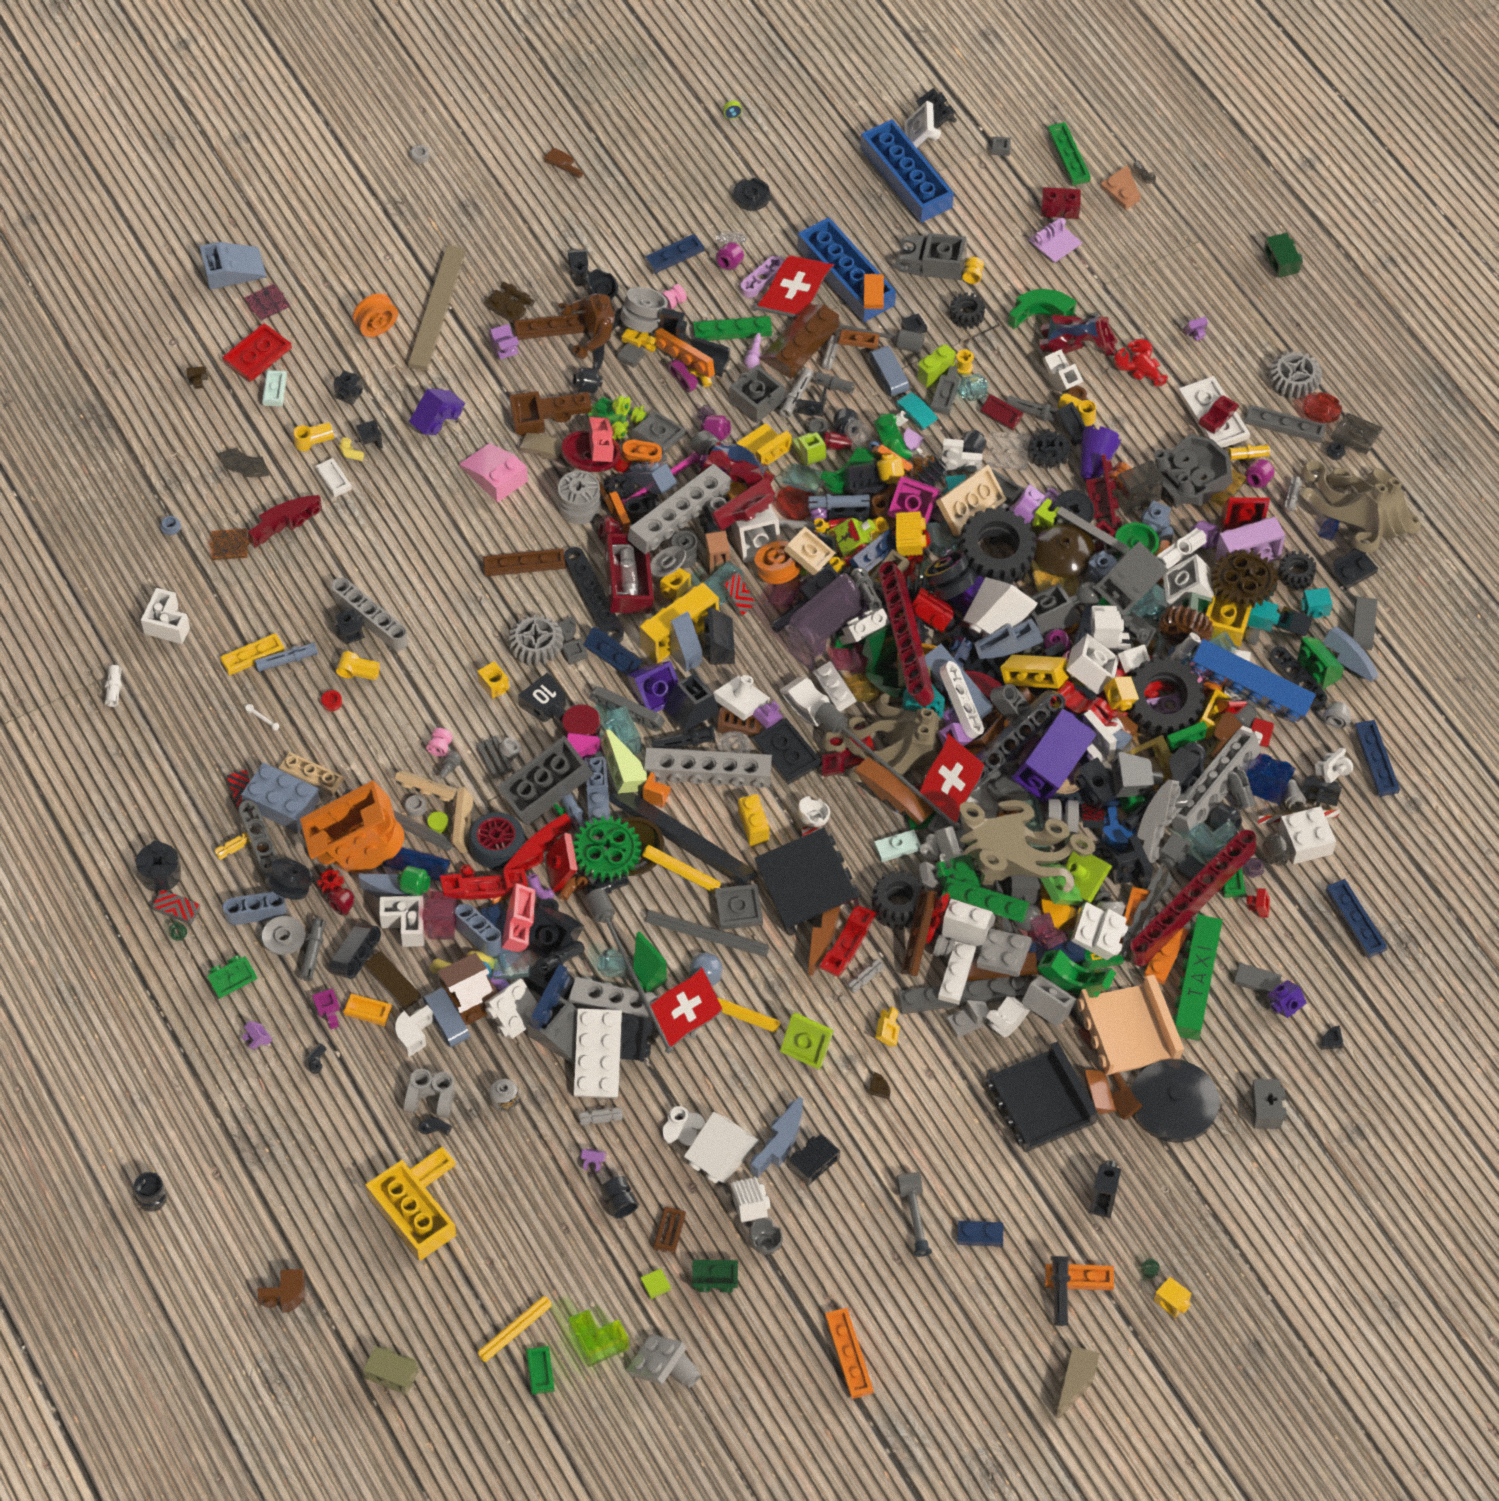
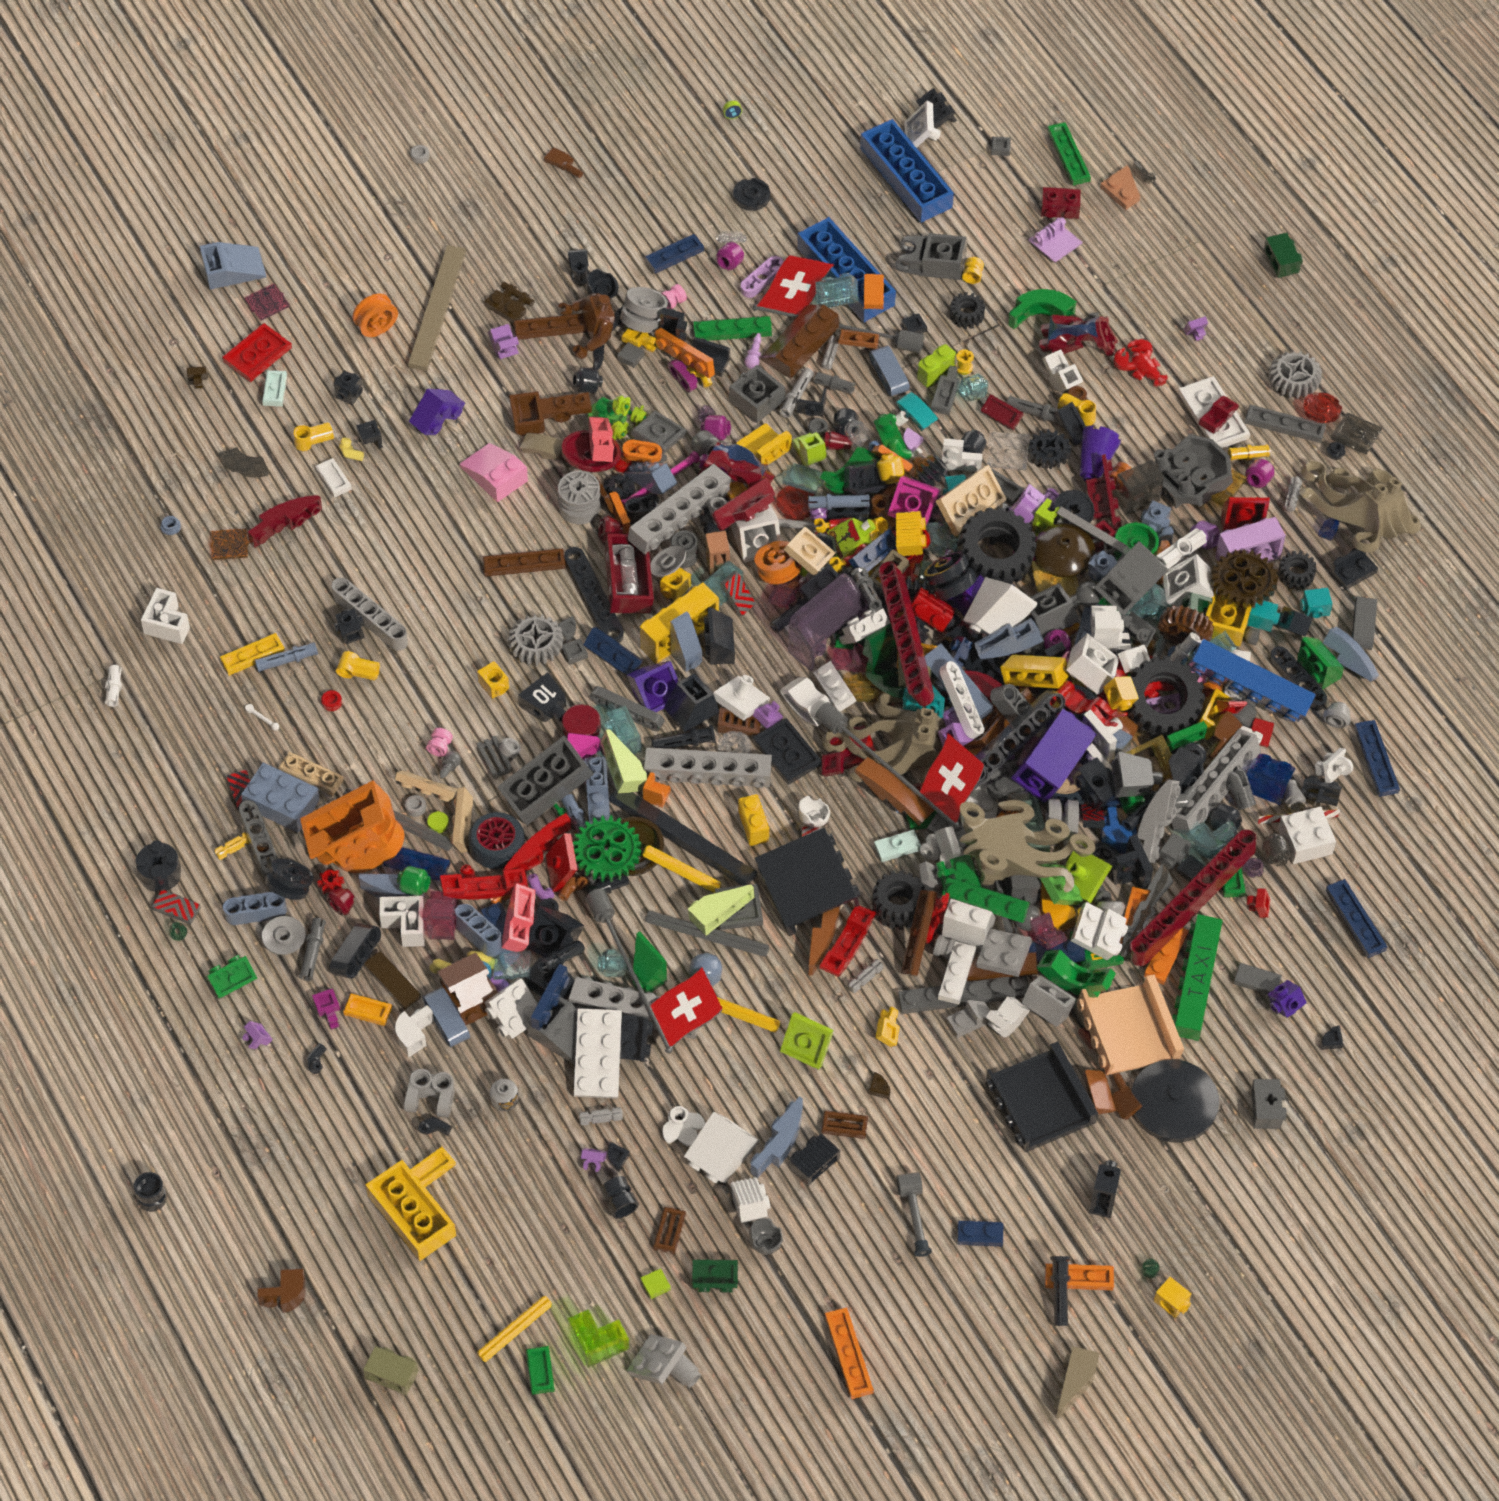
(617, 1156): none -> black tile
(718, 907): none -> yellowish green slope
(837, 291): none -> clear light blue brick
(844, 1128): none -> reddish brown tile

